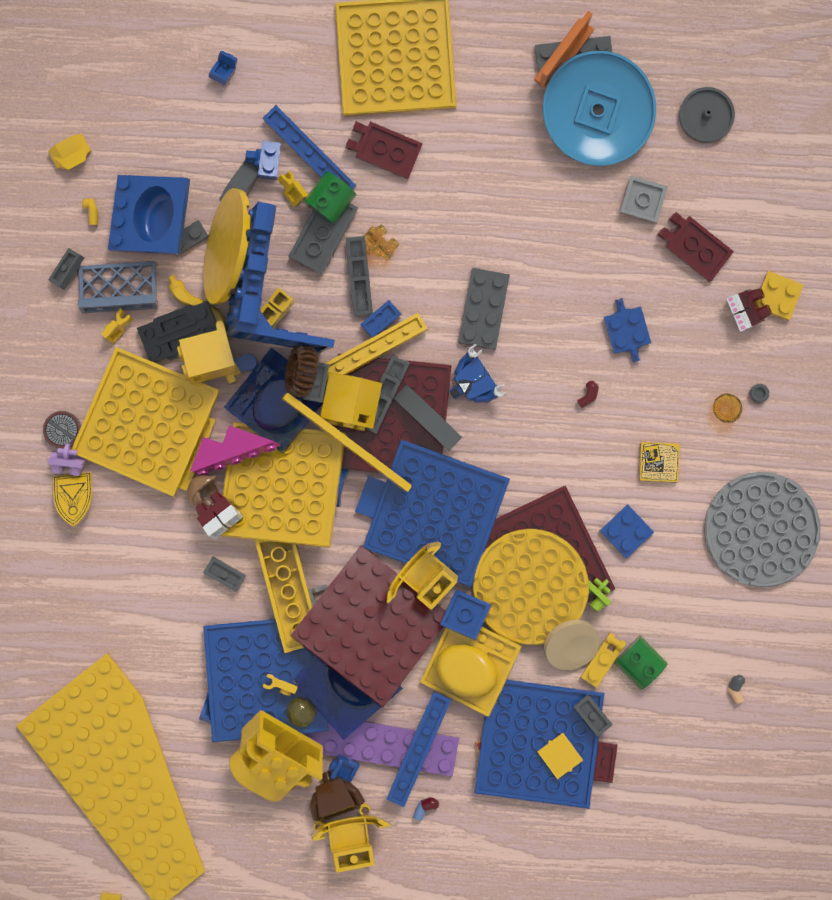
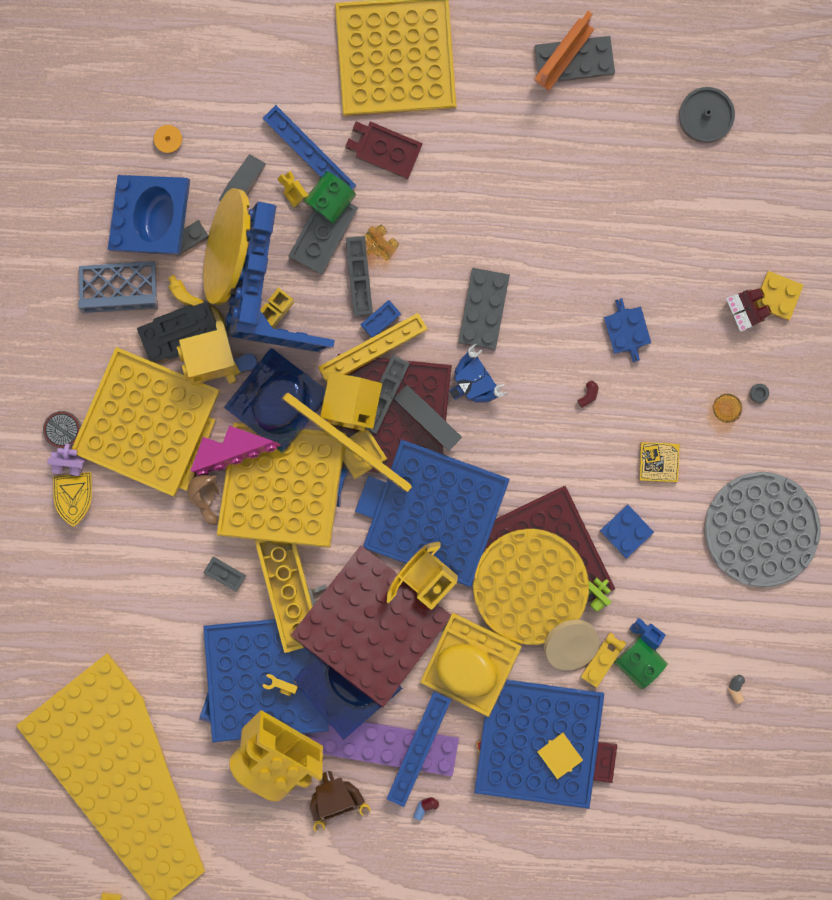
(66, 268): dark grey plate -> none
(70, 152): yellow slope -> none
(93, 210): yellow arm -> none
(116, 328): yellow plate -> none
(167, 138): none -> light orange piece
(218, 516): hips -> none
(223, 68): blue bracket -> none
(266, 159): hinge -> none
(300, 712): clear yellow hair -> none
(301, 371): reddish brown gear -> none
(318, 390): dark grey plate -> none
(343, 768): blue bracket -> none
(350, 841): yellow piece -> none
(355, 464): none -> yellow tile
(465, 615): blue plate -> none
(592, 715): dark grey plate -> none
(621, 92): dark azure dish -> none
(643, 199): light grey plate -> none
(650, 634): none -> blue plate
(696, 246): dark red tile -> none

